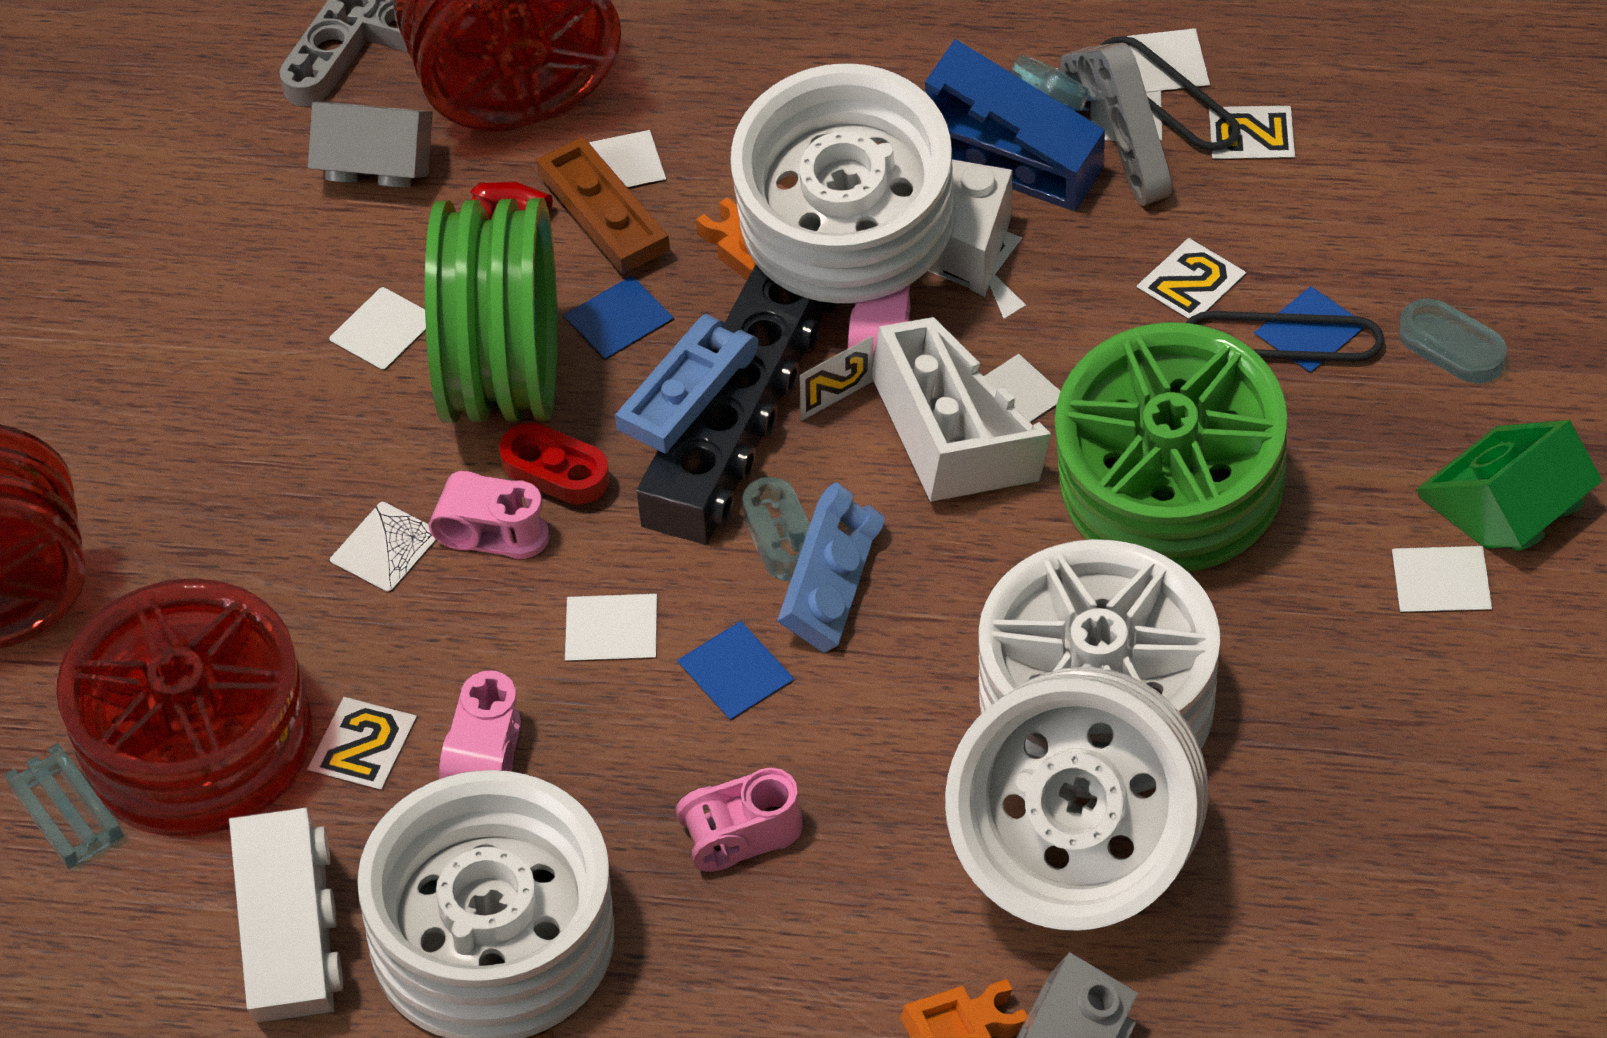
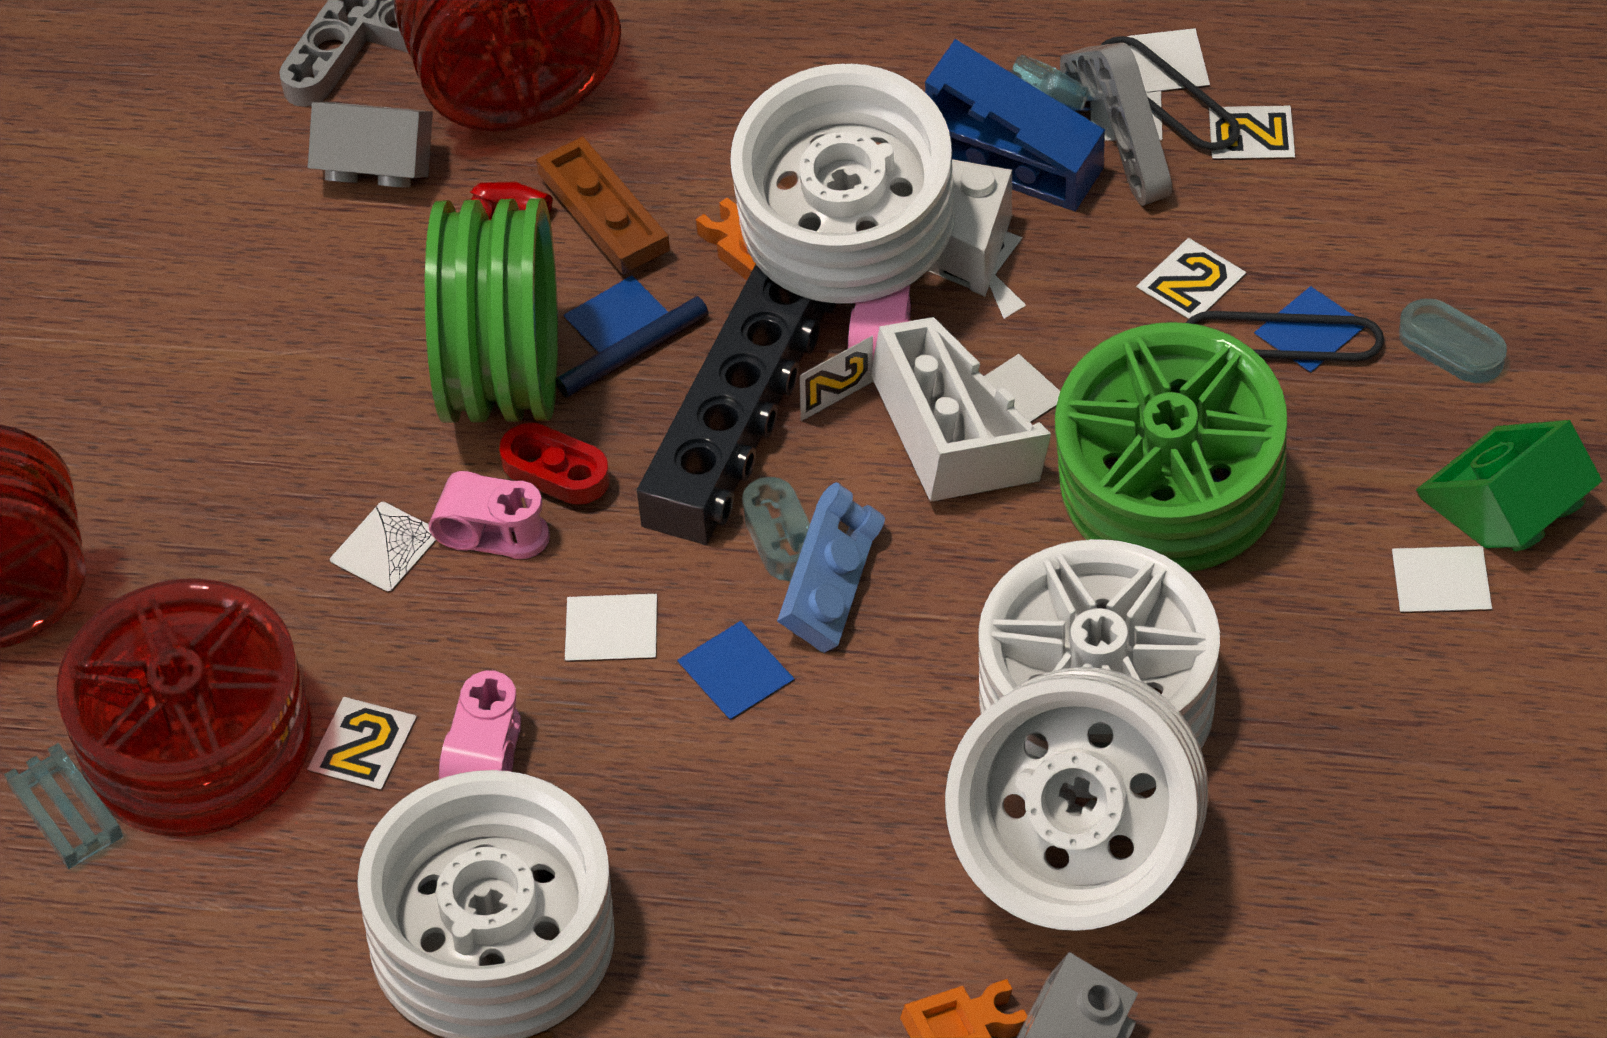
(285, 914): white wedge -> none
(381, 328): white sticker -> none
(631, 158): white sticker -> none
(631, 346): none -> dark blue bar
(685, 383): medium blue plate -> none
(739, 818): bright pink piece -> none

